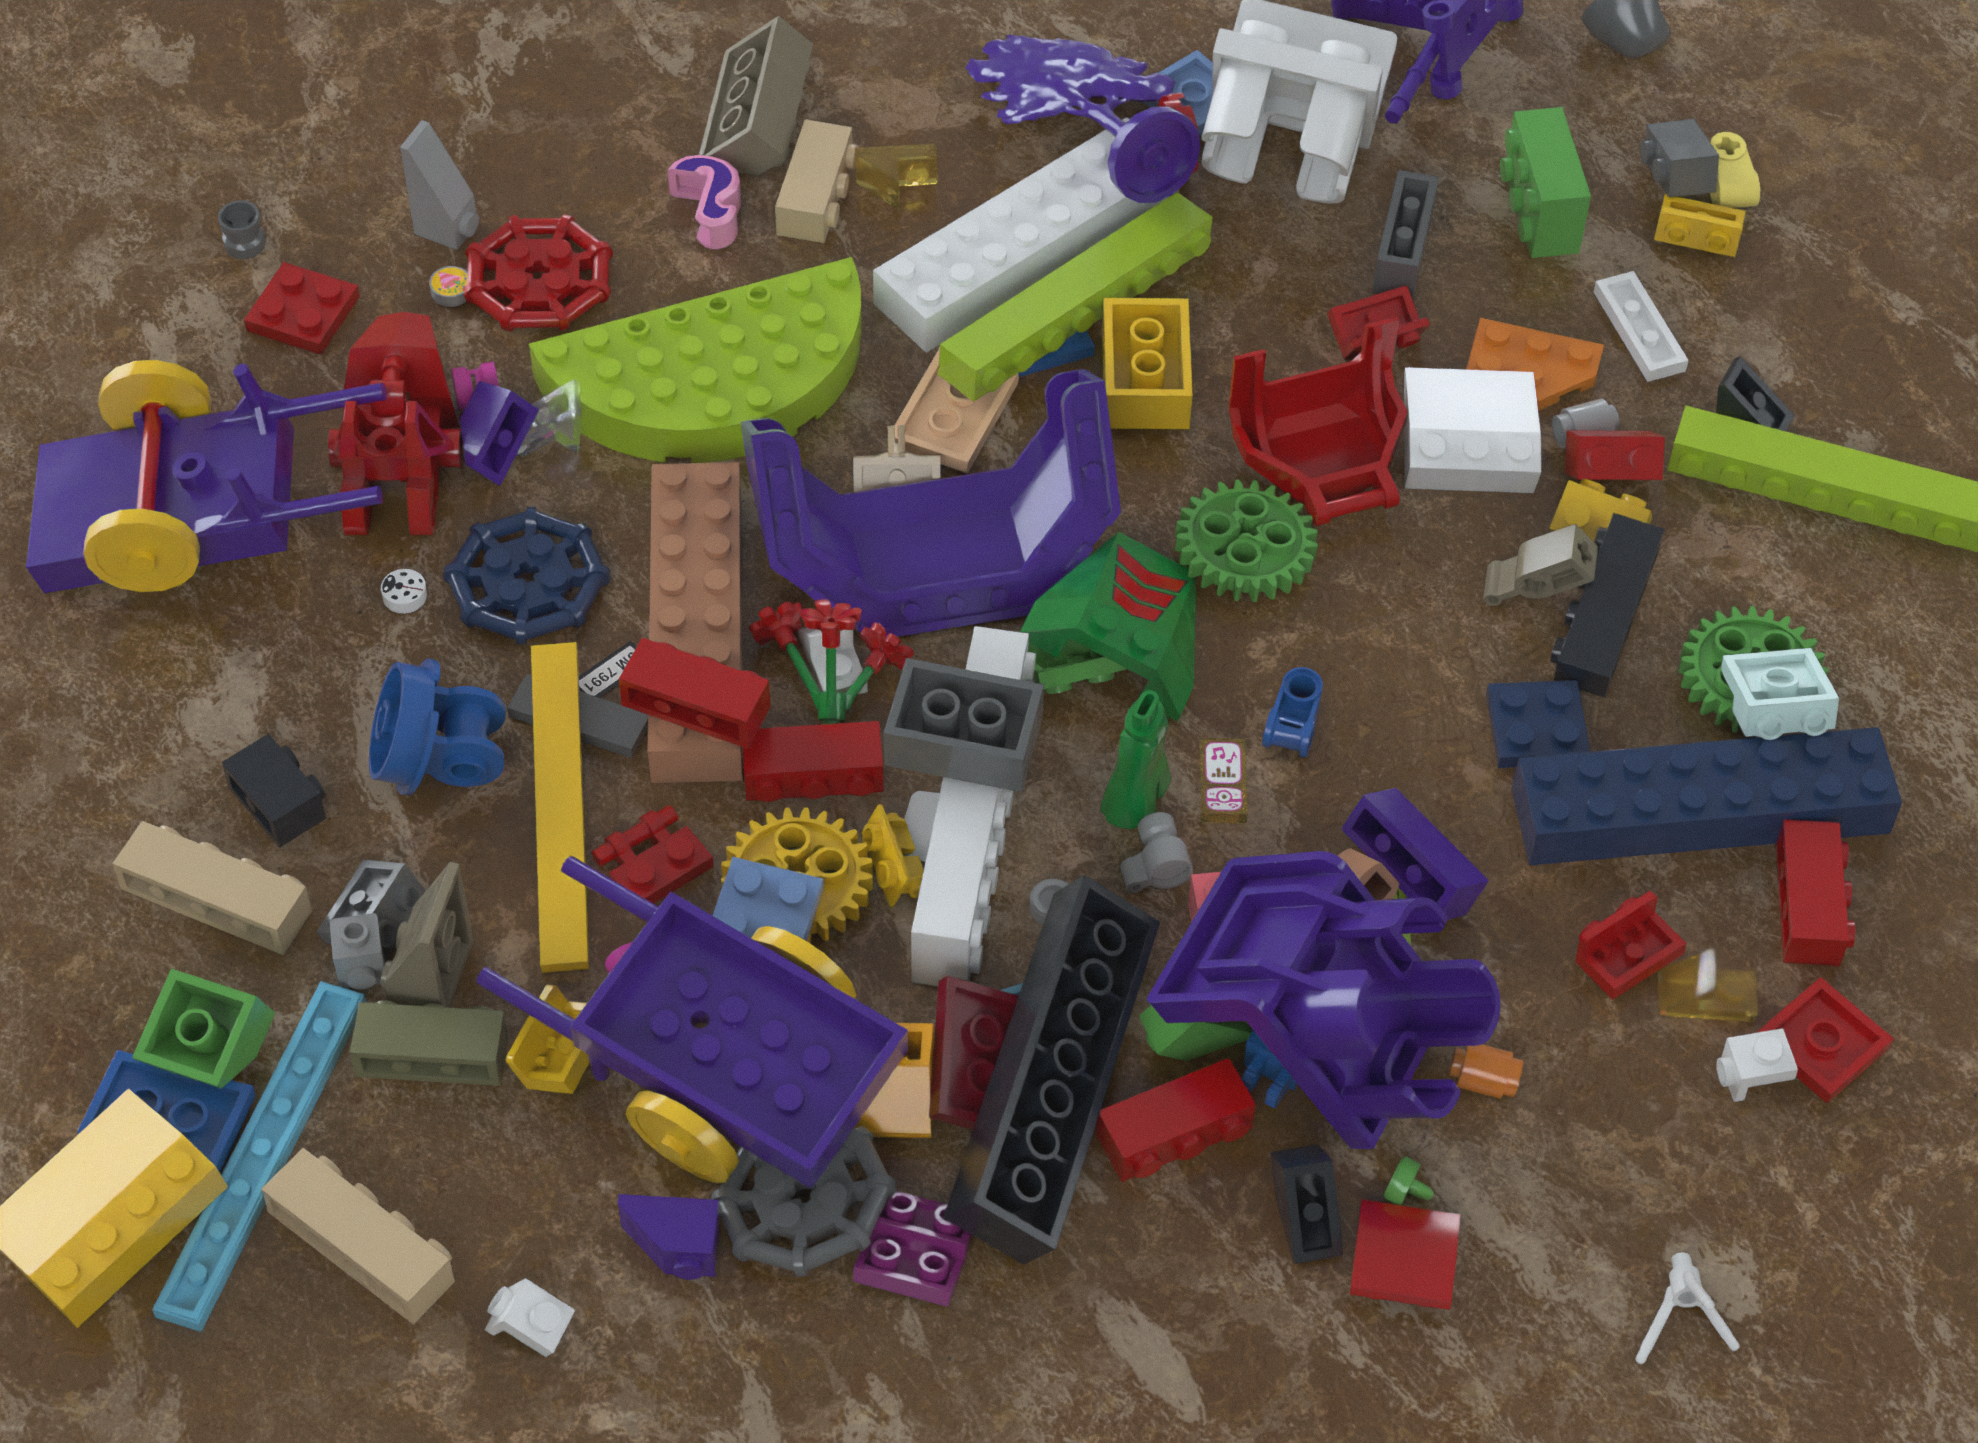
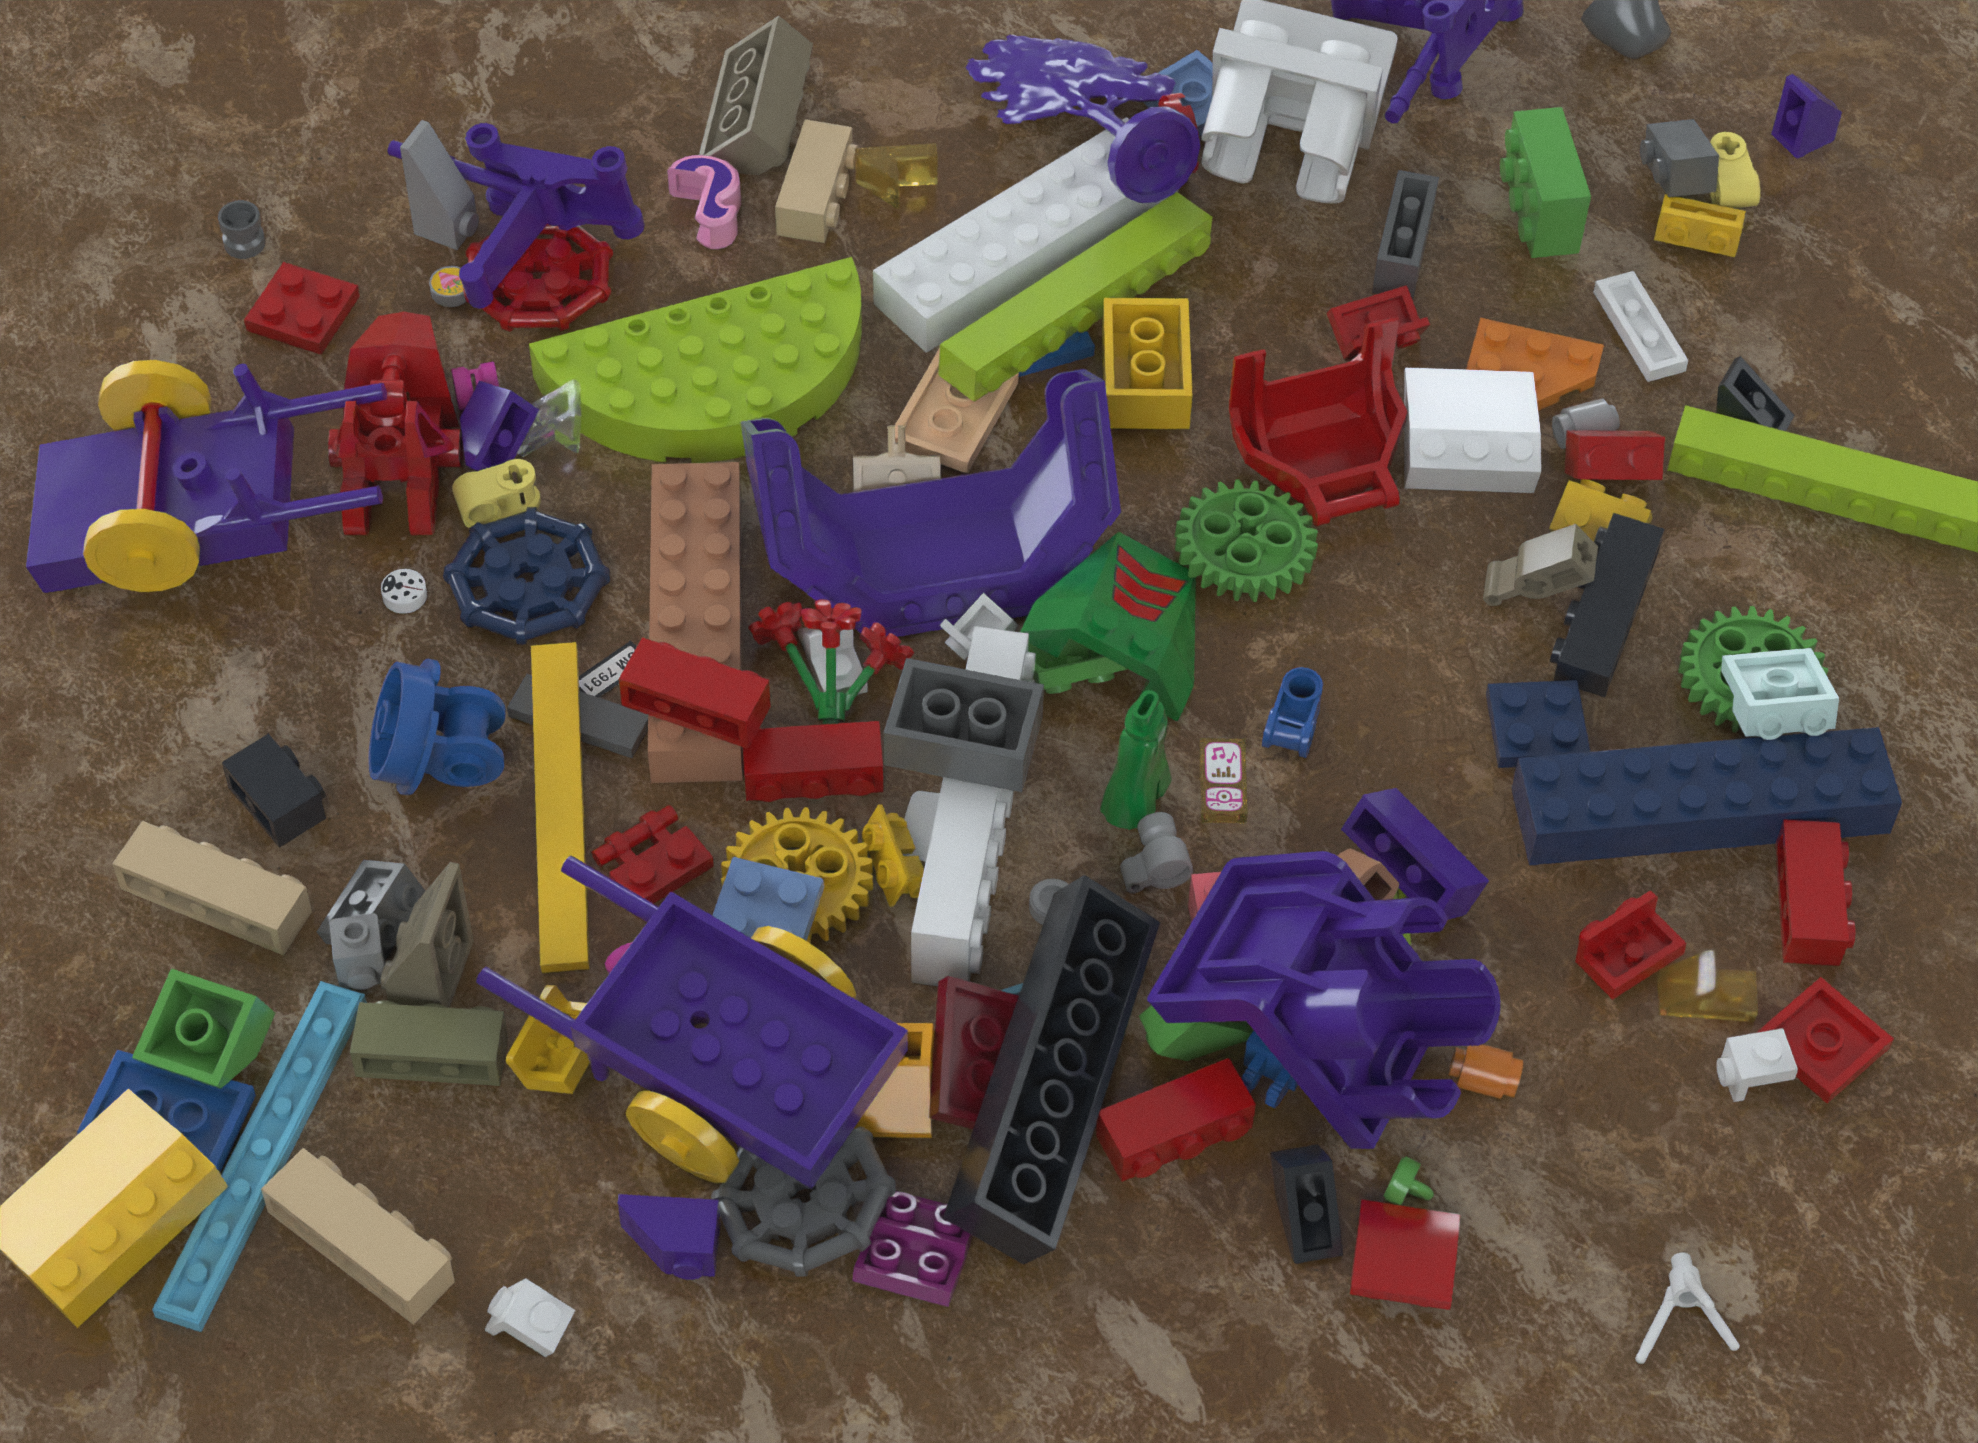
(492, 493): none -> light yellow piece
(538, 190): none -> dark purple piece
(981, 614): none -> white bracket
(1804, 118): none -> dark purple slope

